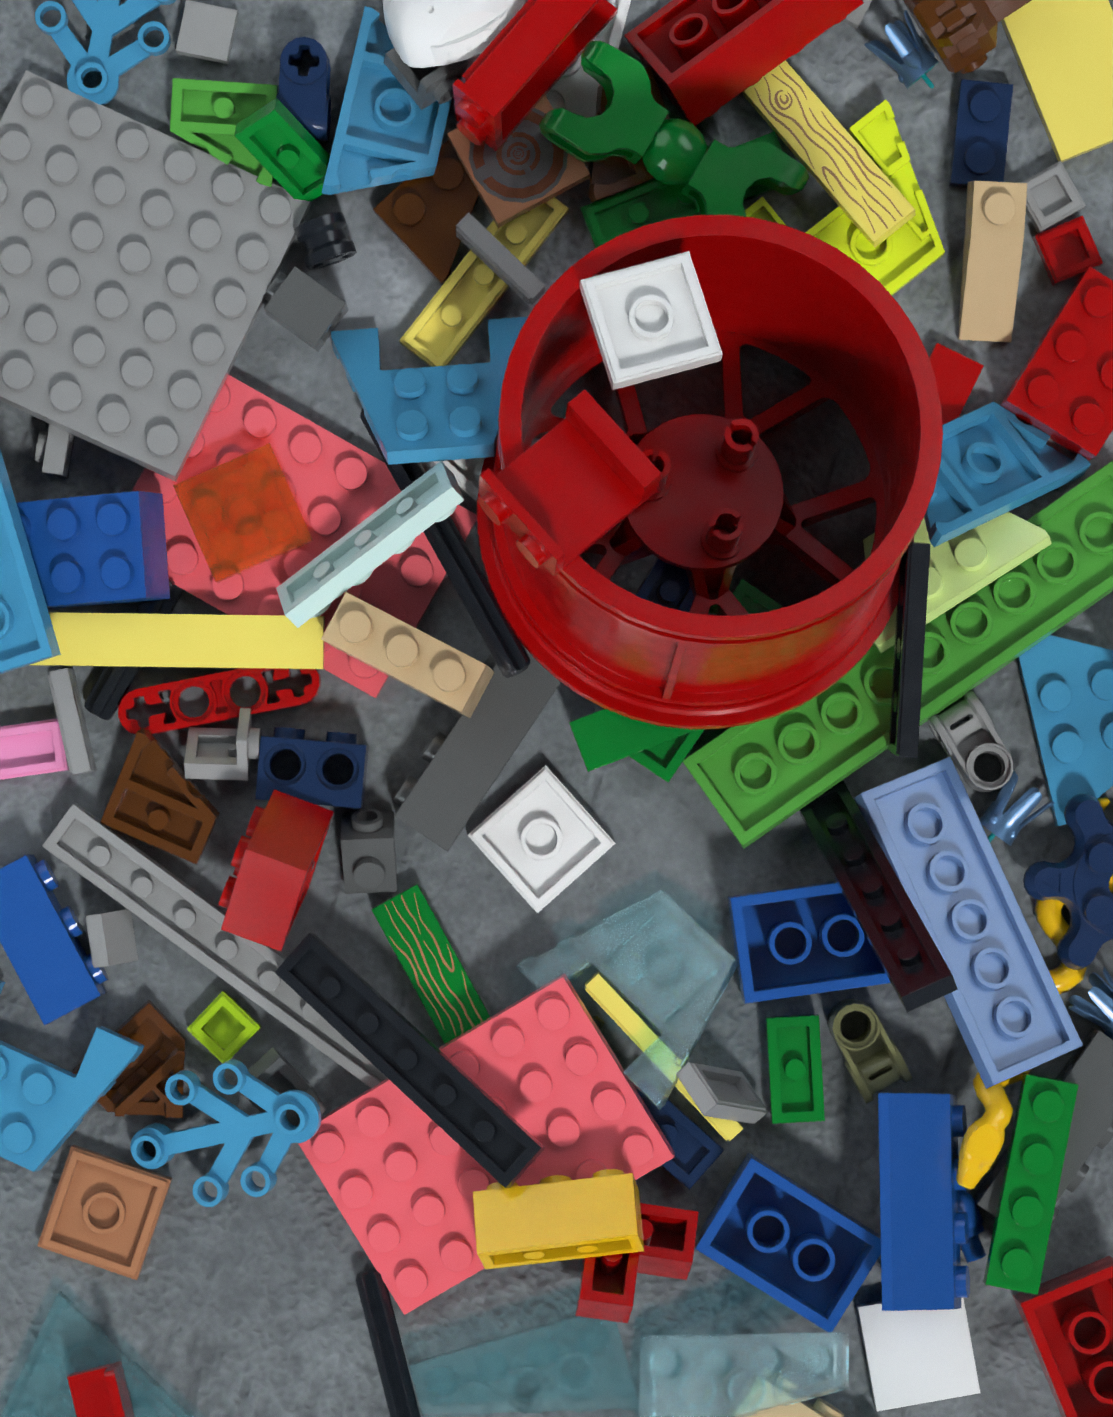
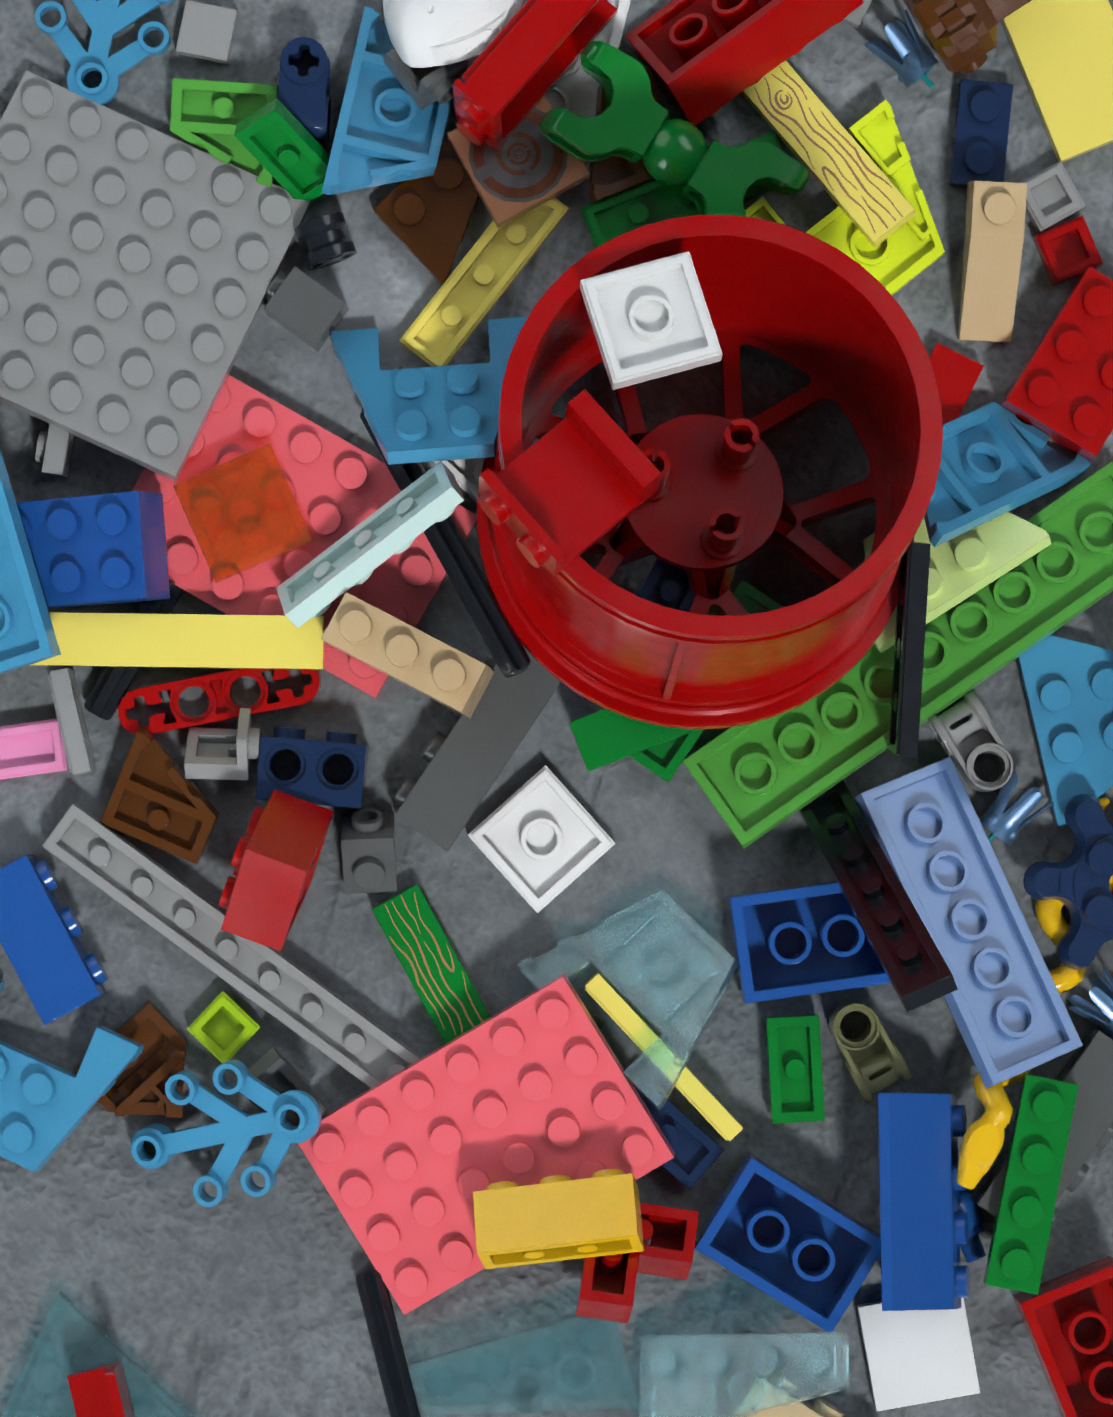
(104, 1212): nougat tile -> none
(111, 938): light grey tile -> none
(410, 1060): black plate -> none
(499, 259): light grey tile -> none
(721, 1093): light grey tile -> none

